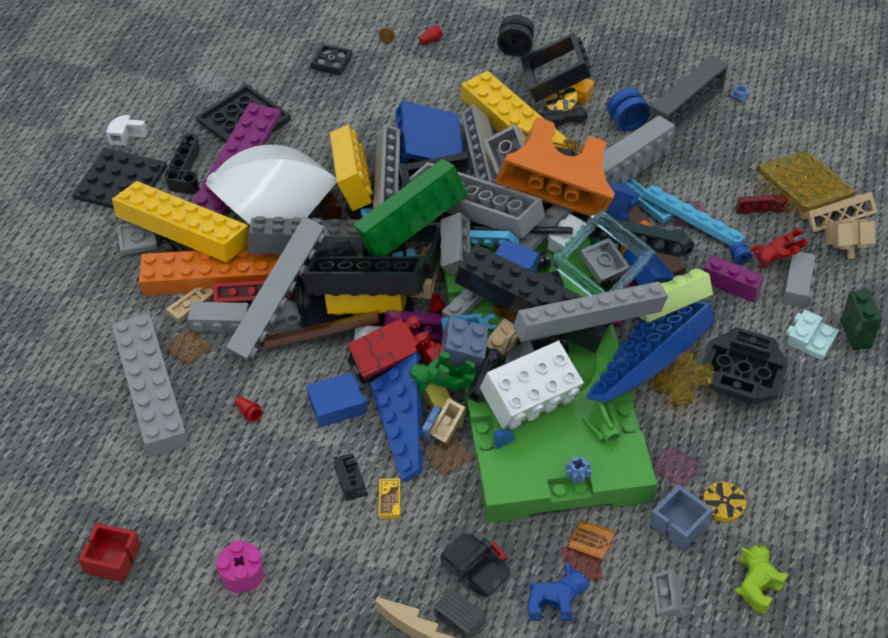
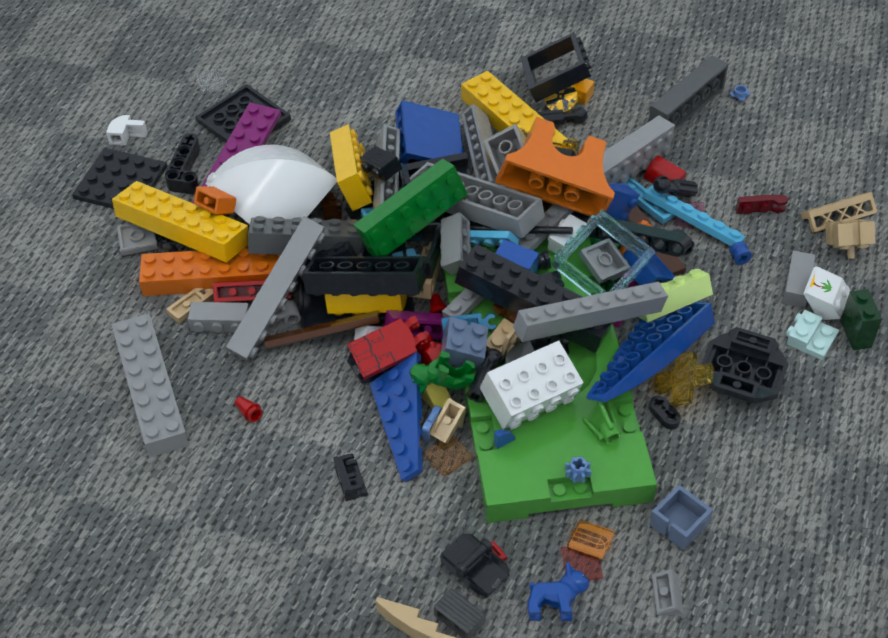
(113, 550): red piece -> none
(187, 346): clear orange piece -> none
(214, 200): none -> orange brick
(240, 567): dark pink brick -> none
(331, 59): black piece -> none
(336, 399): blue brick -> none
(380, 163): none -> black brick
(386, 35): pearl gold plate -> none
(389, 498): tile -> none
(430, 35): red cone -> none
(515, 35): black wheel -> none
(628, 109): blue wheel -> none
(662, 167): none -> red brick
(663, 413): none -> black beam
(675, 187): none -> black piece
(676, 466): clear pink piece -> none
(725, 500): tile -> none
(734, 278): magenta brick -> none
(760, 576): lime animal -> none
(779, 248): red animal -> none
(805, 181): clear yellow plate -> none
(826, 294): none -> white slope

